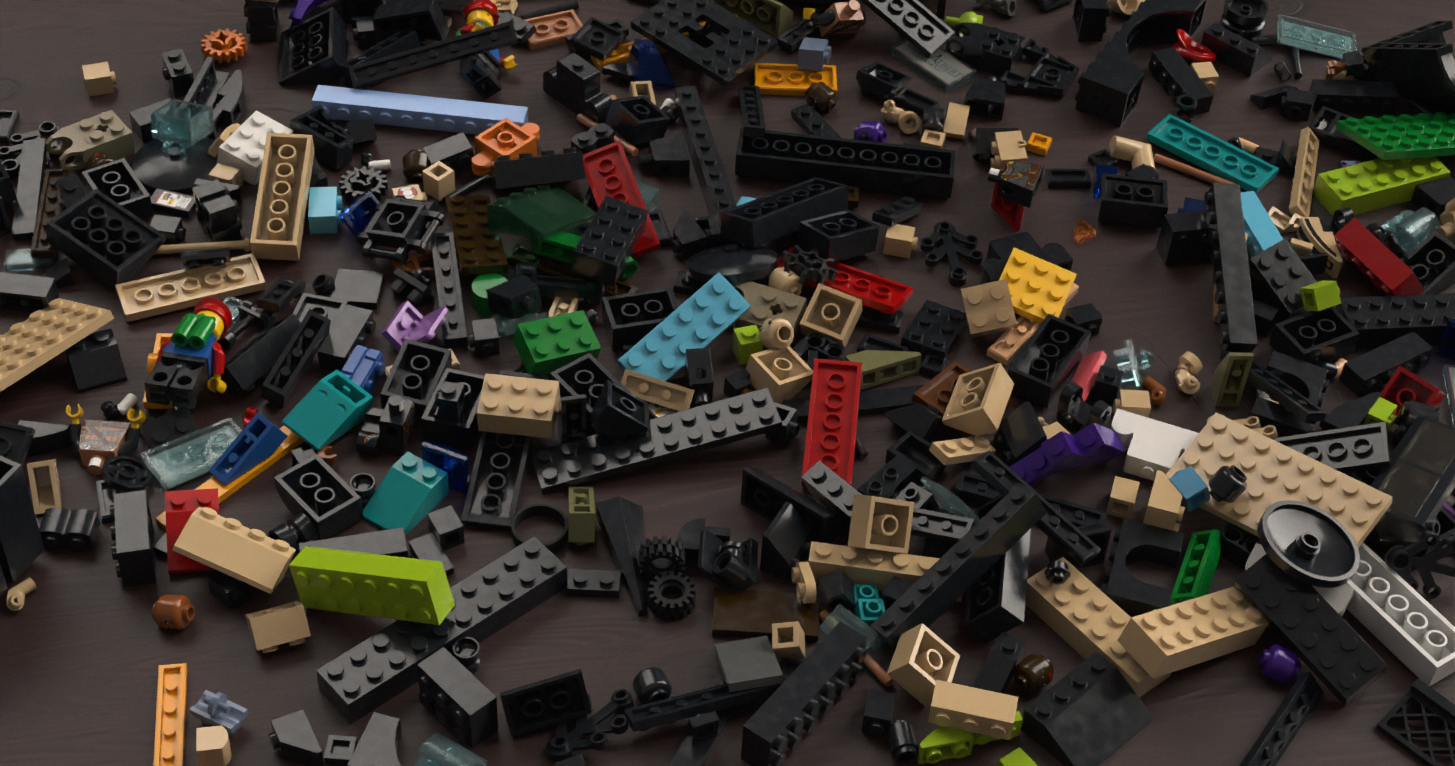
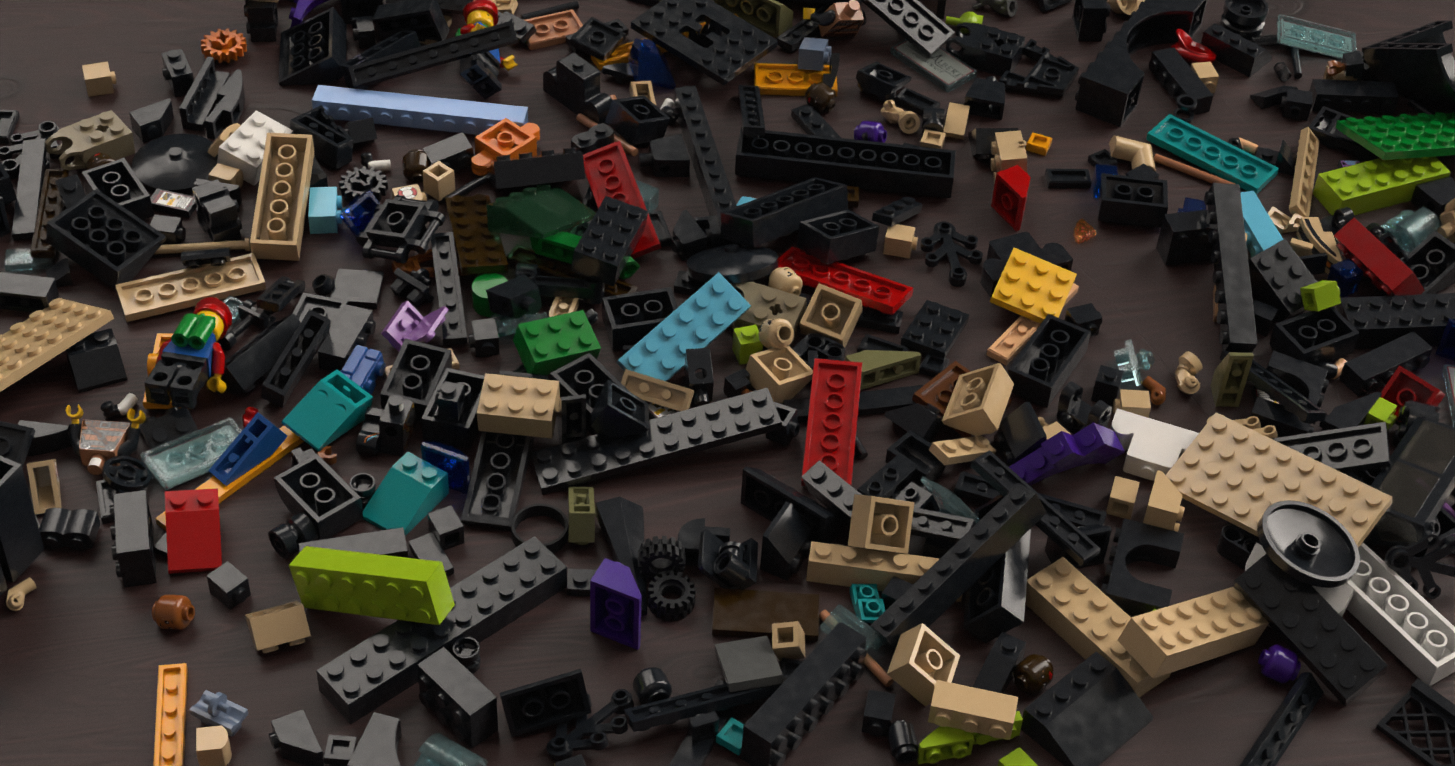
(182, 122): clear light blue brick -> none
(234, 549): tan slope -> none
(615, 604): none -> dark purple slope
(731, 736): none -> teal plate
(805, 581): tan plate -> none
(809, 265): black gear -> none
(829, 79): none -> black slope
(836, 589): black brick -> none
(988, 308): tan brick -> none
(1018, 181): torso -> none
(1057, 572): black plate -> none
(1088, 371): coral tile -> none
(1192, 487): dark azure brick -> none
(1197, 566): green brick -> none
(1227, 484): black head -> none
(1347, 276): none -> brick

